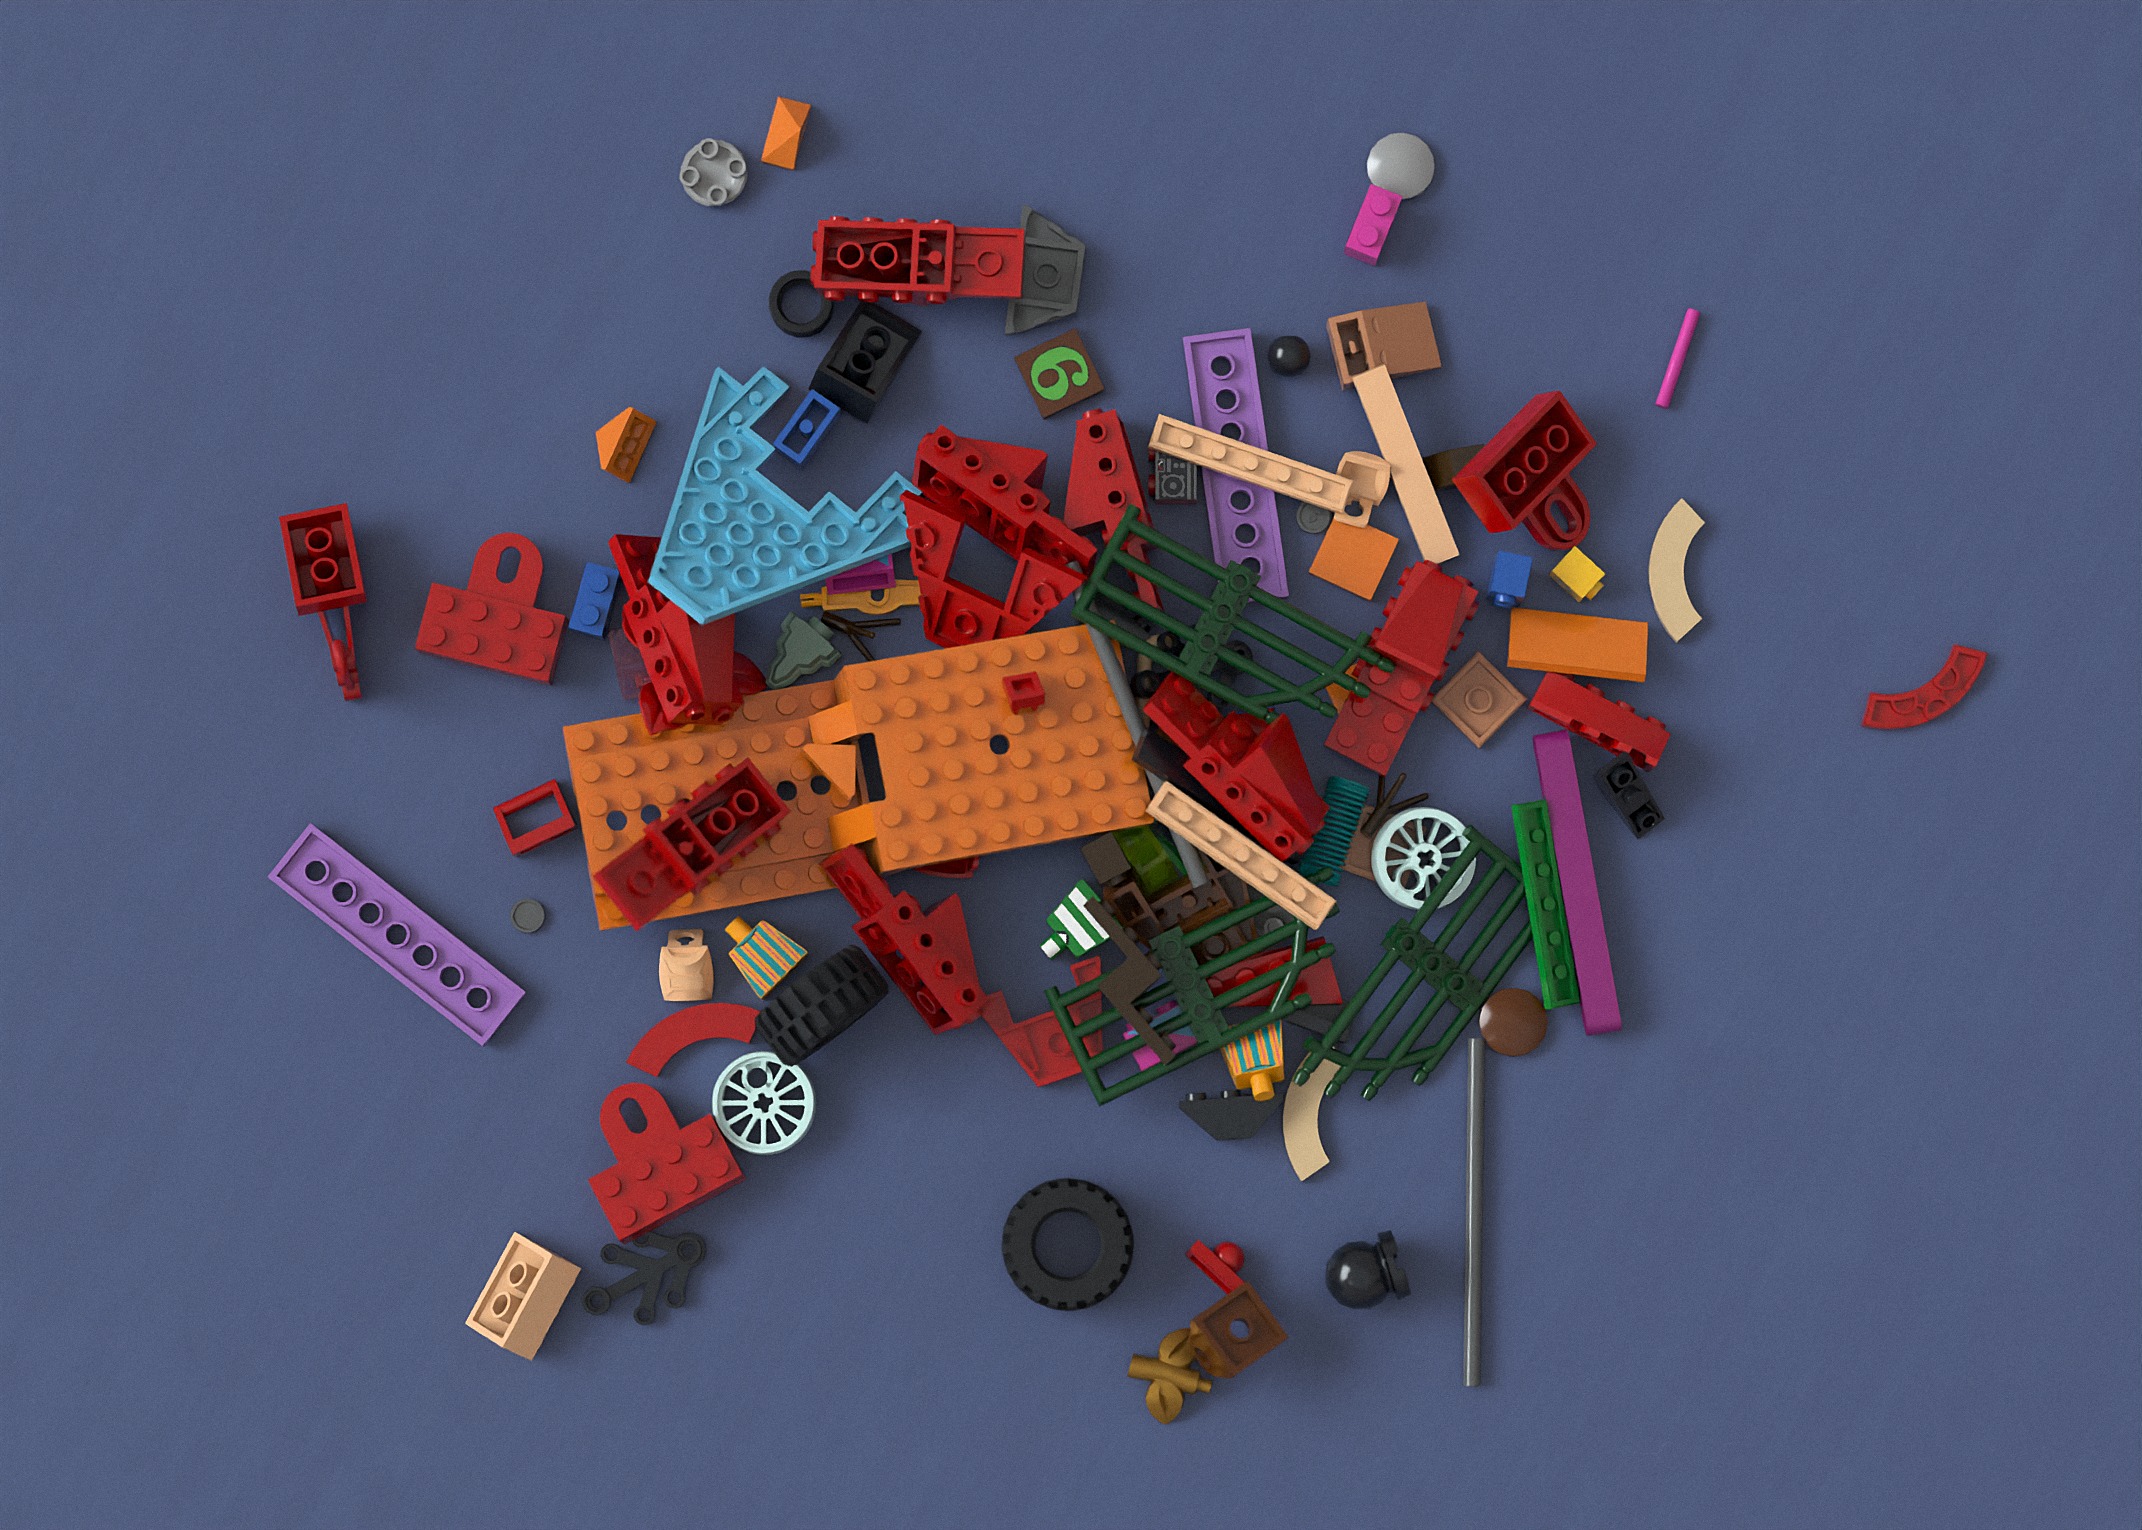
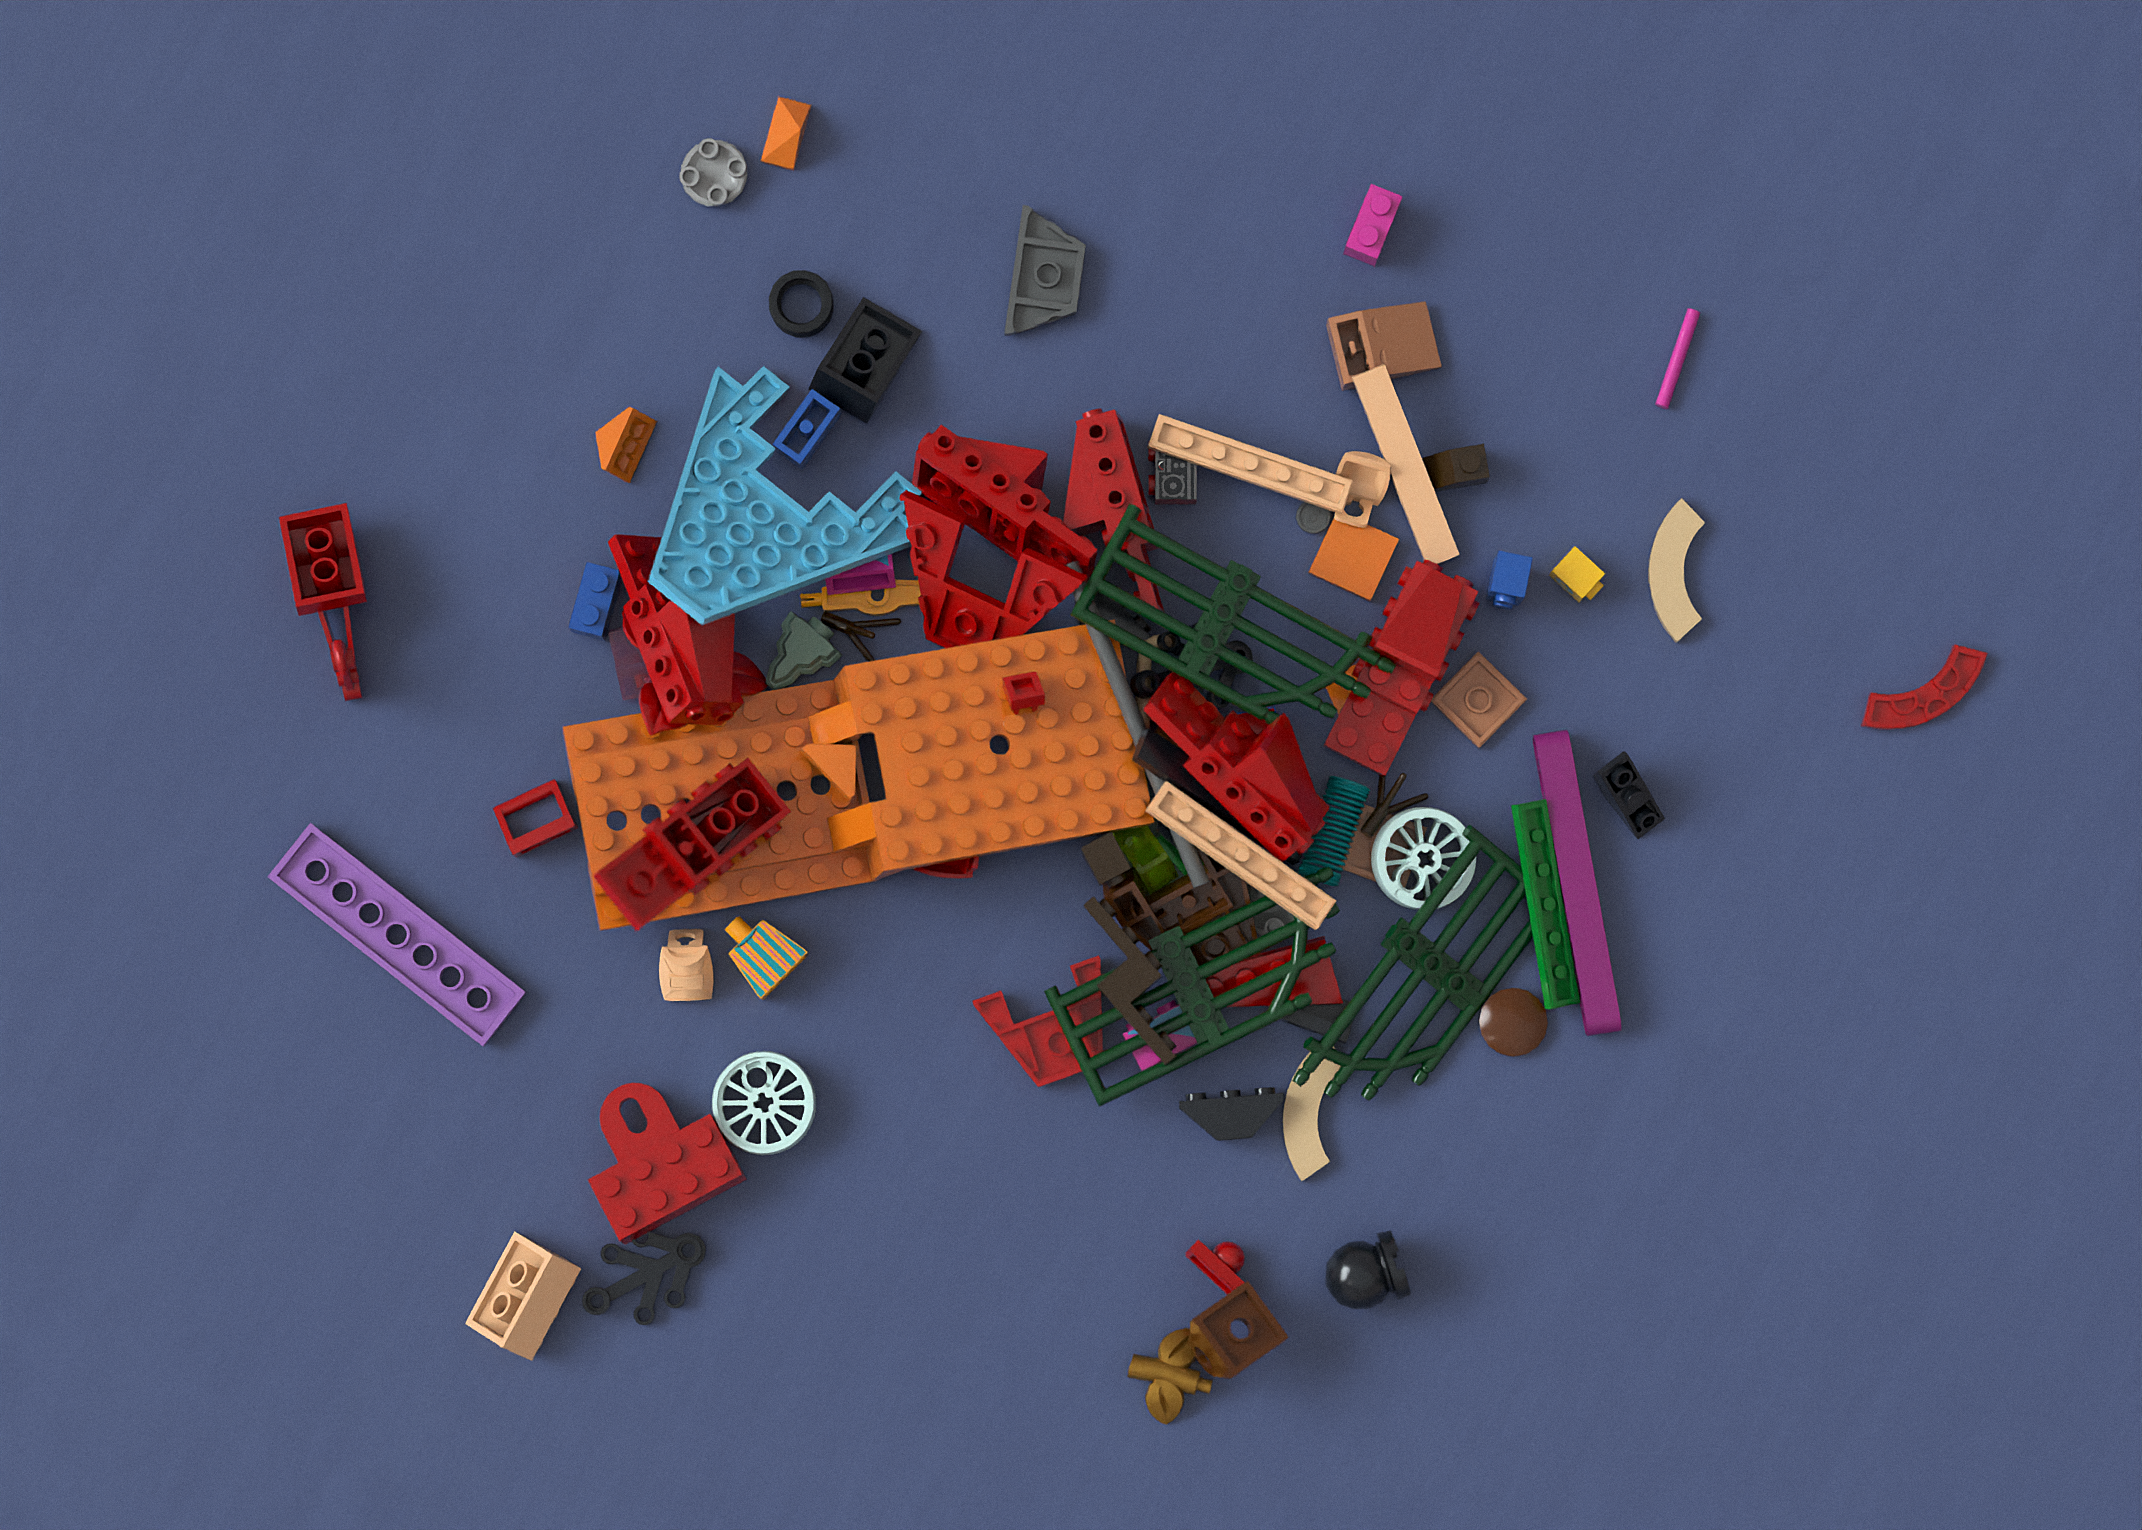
(495, 621): red brick -> none
(527, 915): dark grey piece -> none
(688, 1027): red tile -> none
(821, 1005): black tyre -> none
(916, 261): red wedge -> none
(931, 941): red wedge -> none
(1020, 1237): black tyre -> none
(1059, 373): reddish brown tile -> none
(1074, 925): torso -> none
(1218, 488): medium lavender plate -> none
(1257, 1060): light orange torso -> none
(1289, 356): black piece -> none
(1401, 165): light grey dish -> none
(1474, 1212): dark grey piece -> none
(1529, 470): red brick -> none
(1577, 644): orange tile -> none
(1599, 720): red wedge -> none

